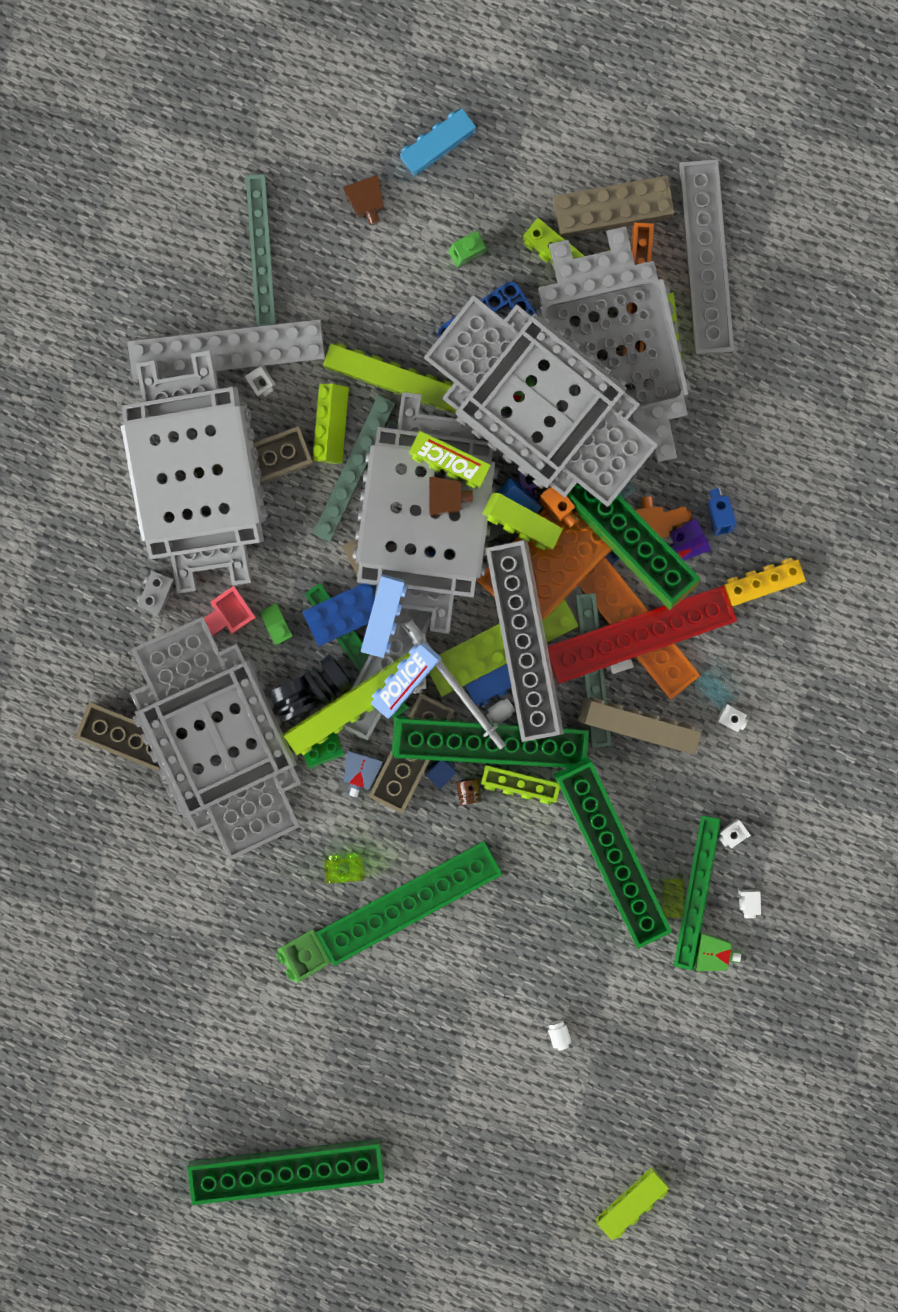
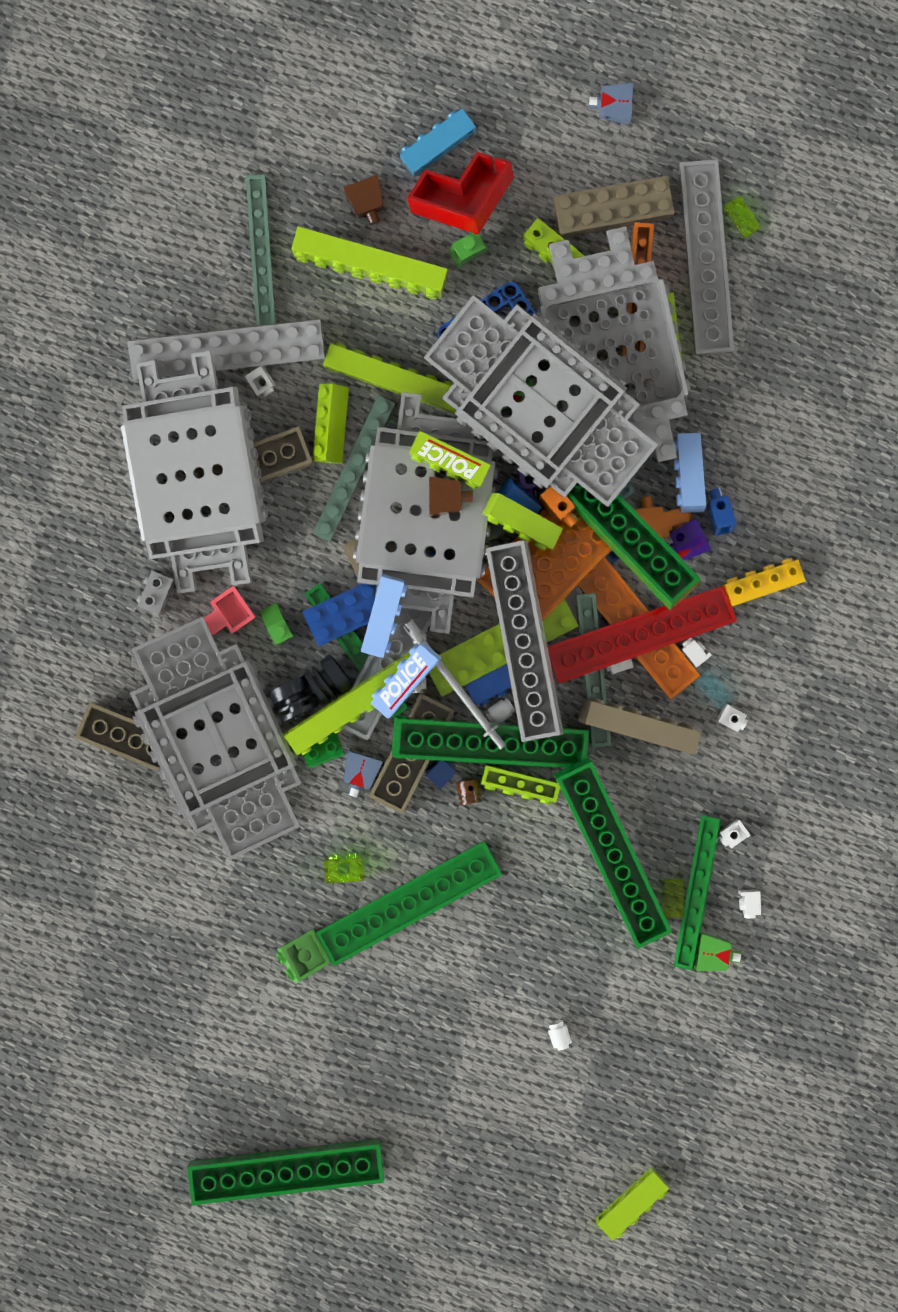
(369, 262): none -> lime brick
(464, 201): none -> red piece
(614, 103): none -> sand blue torso
(690, 473): none -> light blue brick
(695, 652): none -> white brick
(742, 217): none -> clear neon green plate

